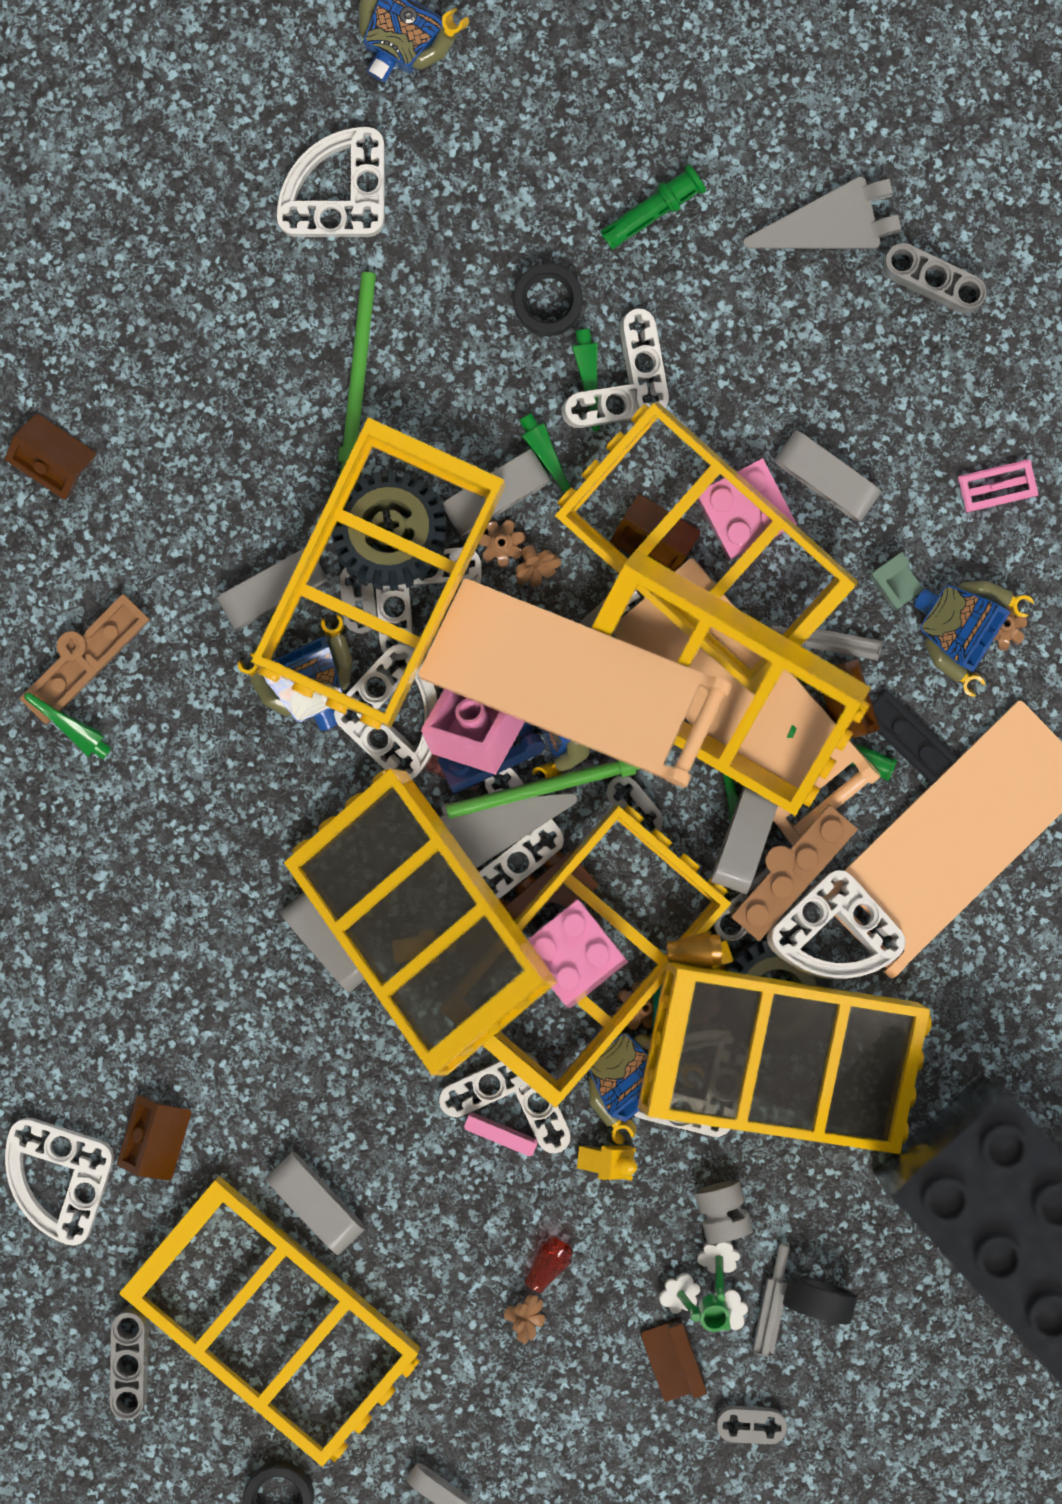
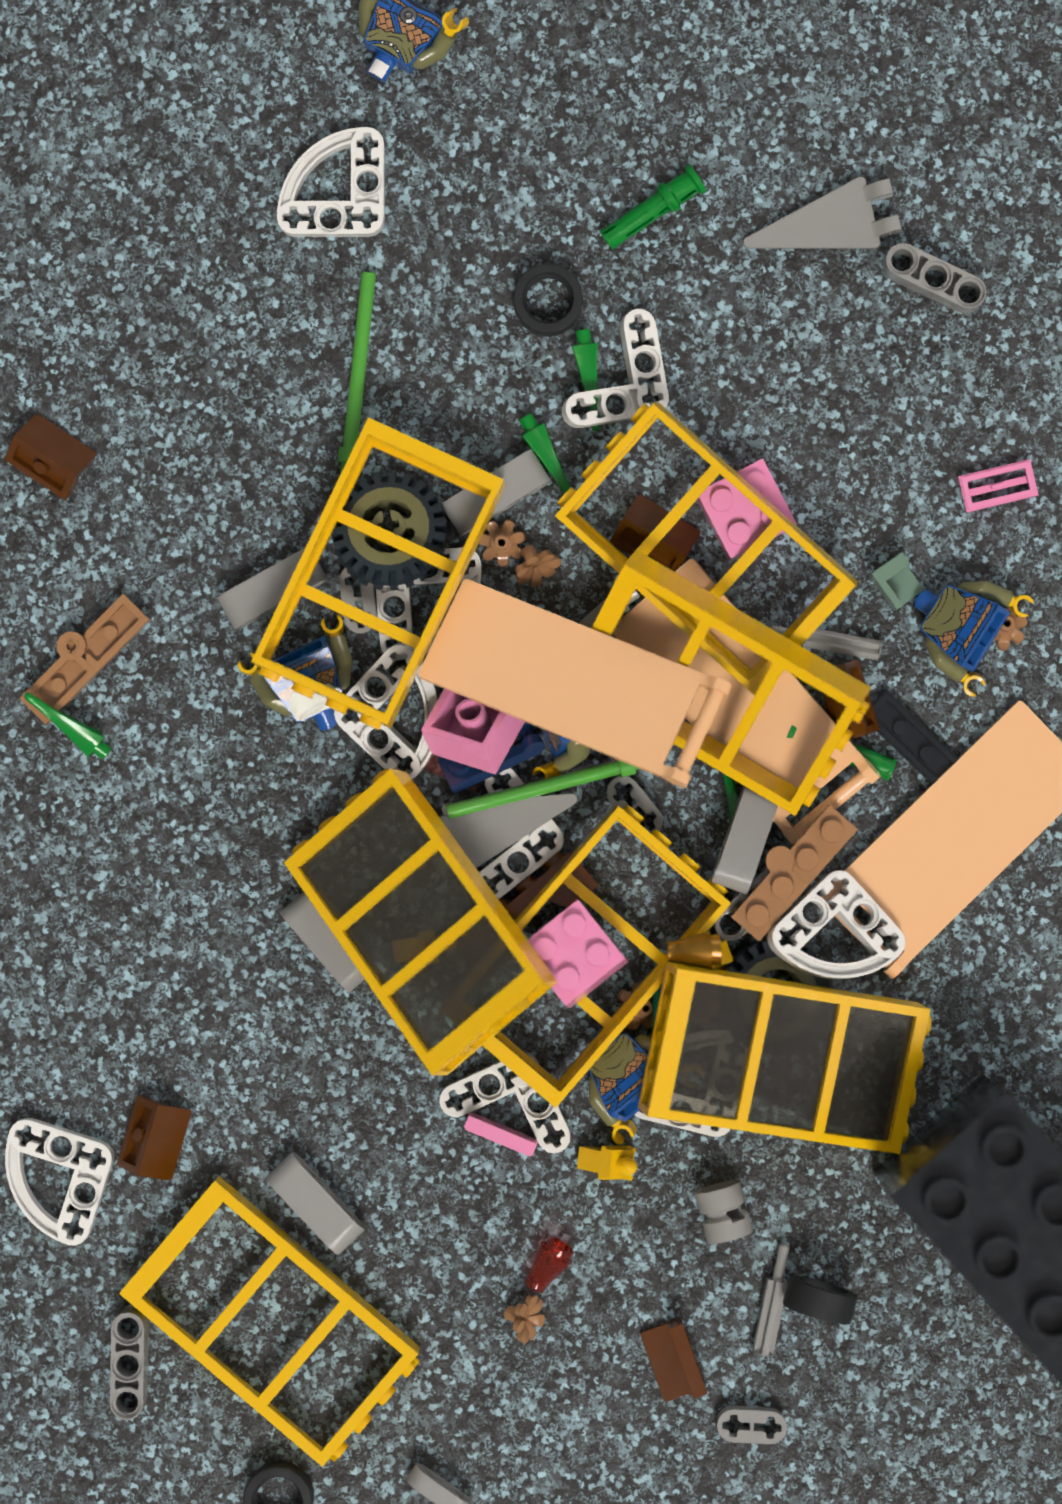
(716, 1310): plant -> none
(827, 476): light grey beam -> none

